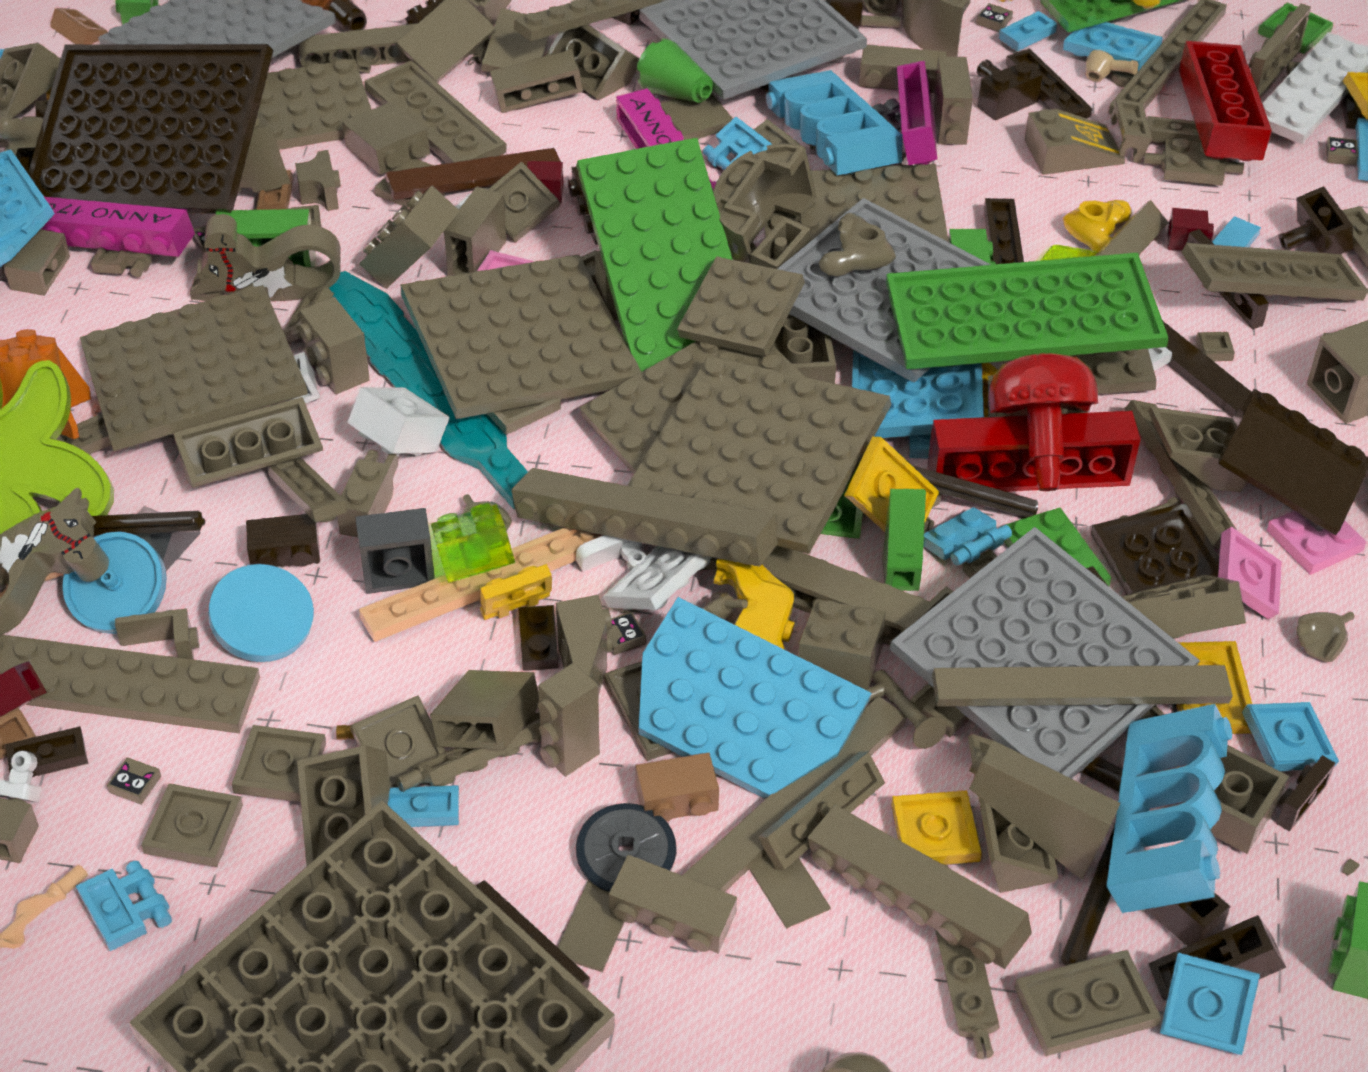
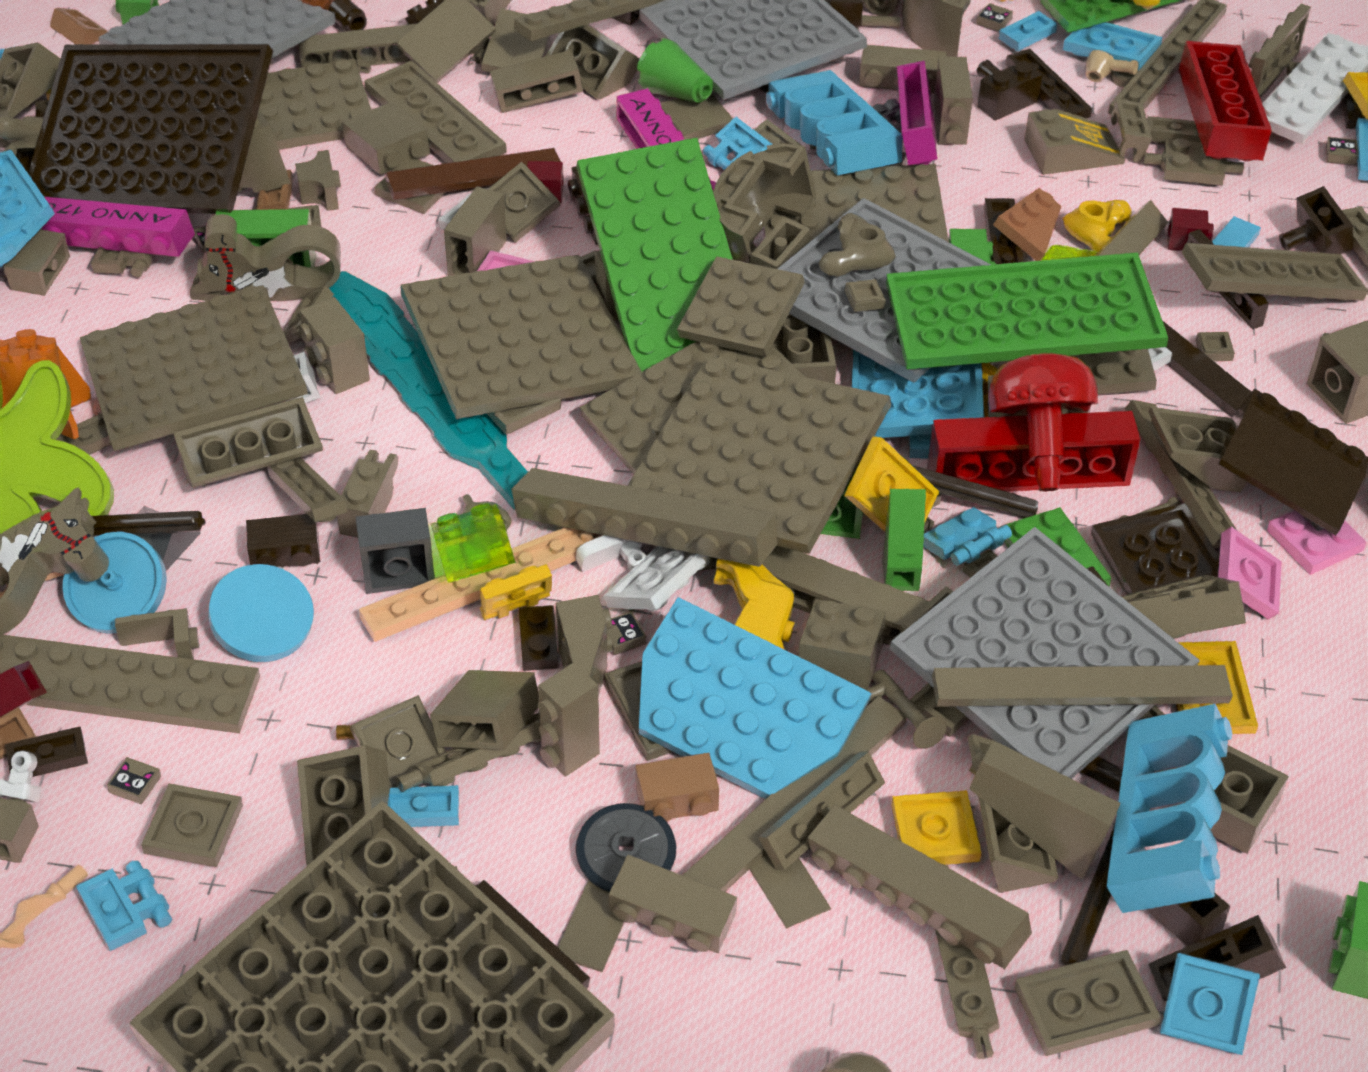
(270, 762): dark tan plate -> none
(397, 420): white brick -> none
(408, 235): dark tan brick -> none
(723, 603): dark tan piece -> none
(864, 295): none -> dark tan tile
(1031, 222): none -> nougat wing
(1288, 734): medium azure plate -> none
(1310, 785): dark brown plate -> none
(1315, 29): bright green tile -> none
(1323, 634): dark tan piece -> none
(1350, 867): dark tan piece -> none

